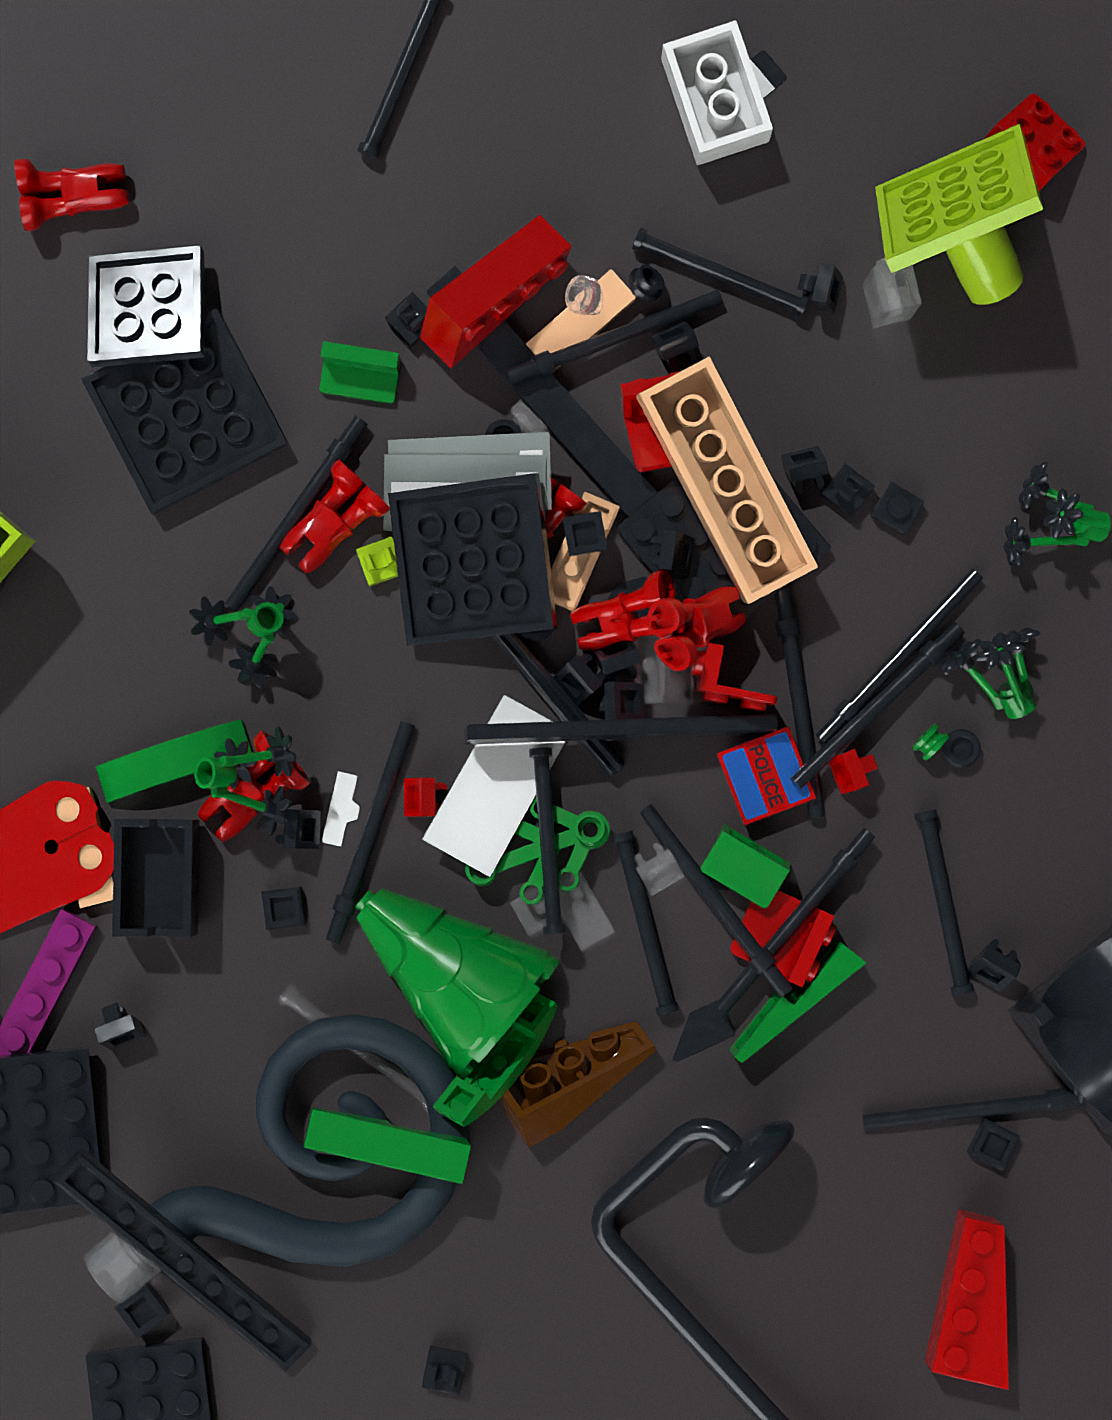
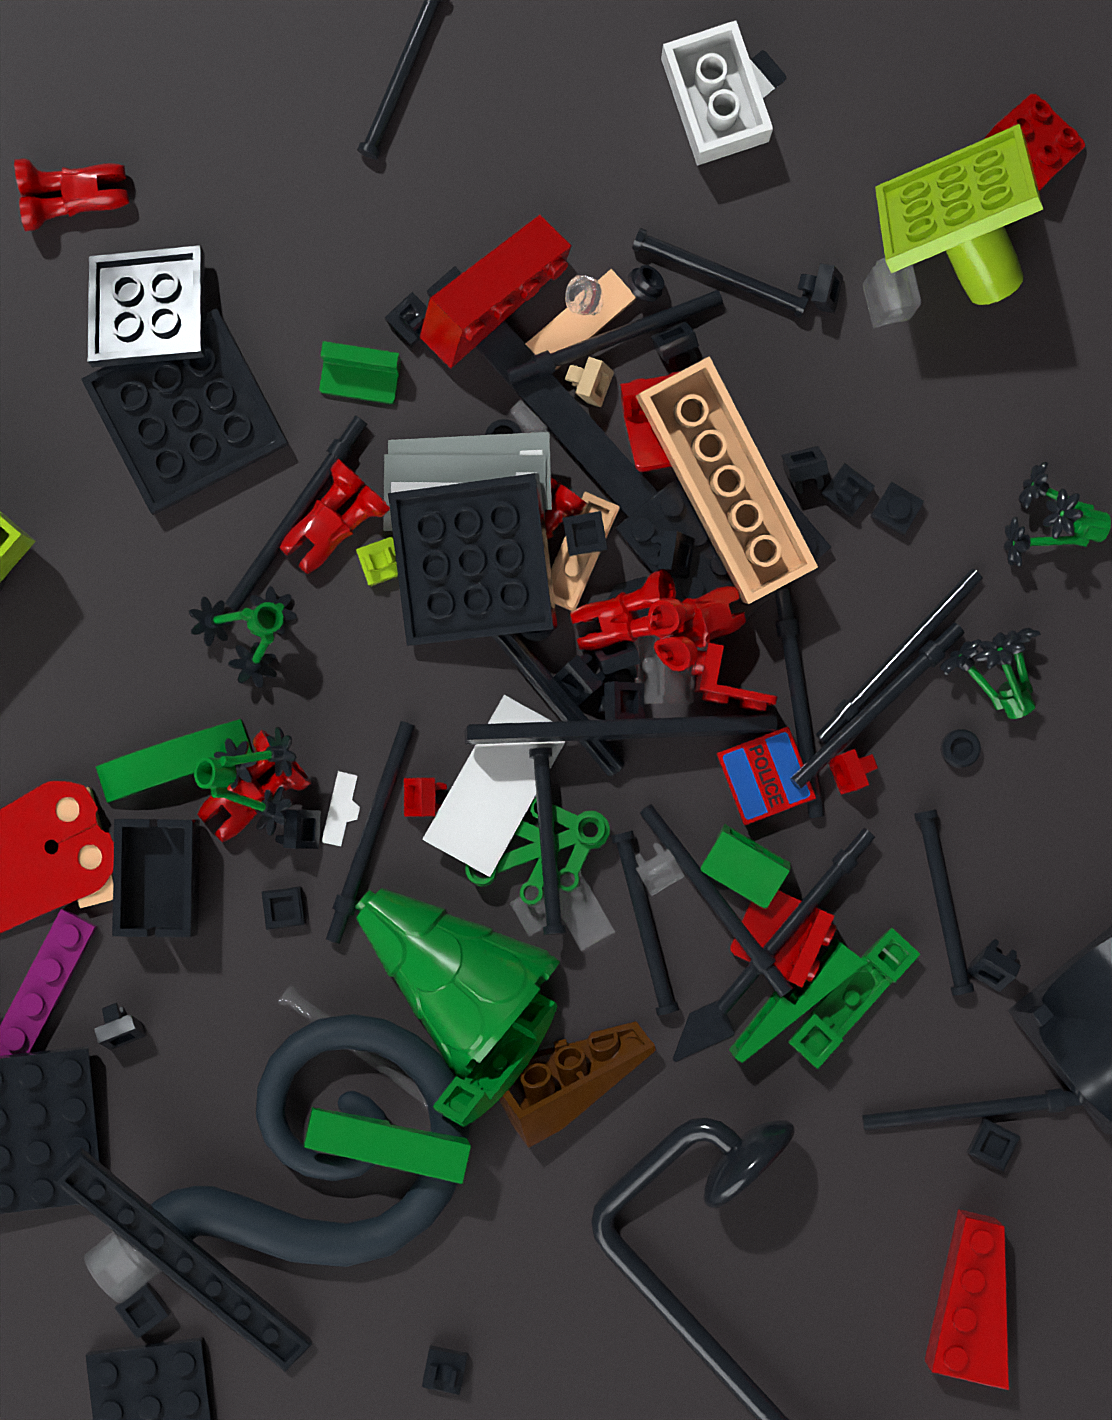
(591, 381): none -> tan tile
(852, 998): none -> green slope
(930, 741): green bush -> none

